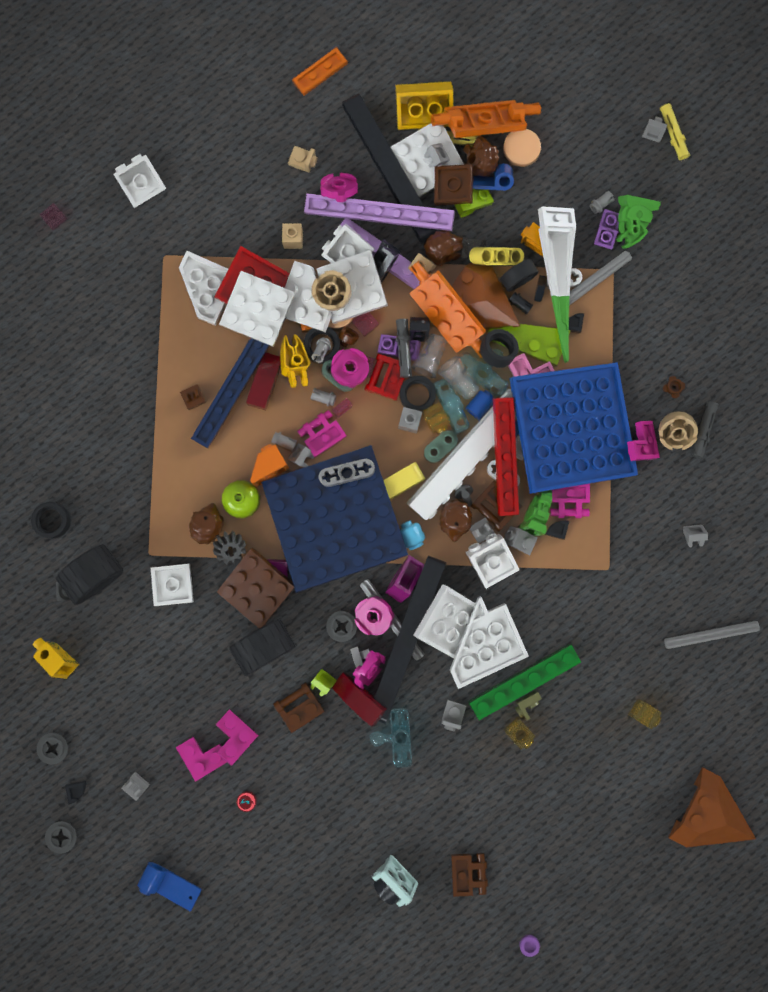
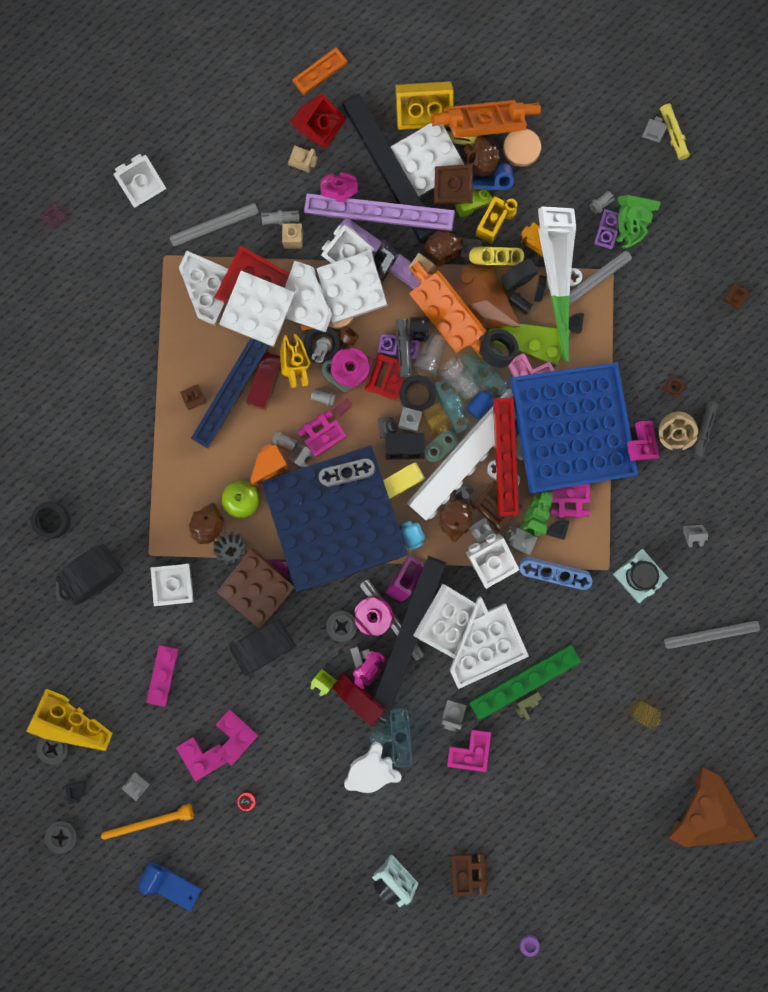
(54, 659): yellow torso -> none
(63, 723): none -> yellow wedge
(162, 675): none -> dark pink plate
(184, 813): none -> light orange piece
(214, 224): none -> light grey axle
(280, 217): none -> light grey pin
(303, 712): reddish brown plate -> none
(318, 120): none -> red slope
(331, 290): tan cylinder -> none
(365, 323): clear pink tile -> none
(371, 772): none -> white tile
(387, 425): none -> dark grey plate
(405, 446): none -> black hinge
(437, 154): light grey tile -> none
(473, 758): none -> dark pink plate
(494, 218): none -> yellow hinge
(517, 725): clear yellow brick -> none
(554, 576): none -> medium blue beam
(642, 575): none -> piece
(736, 296): none -> reddish brown tile

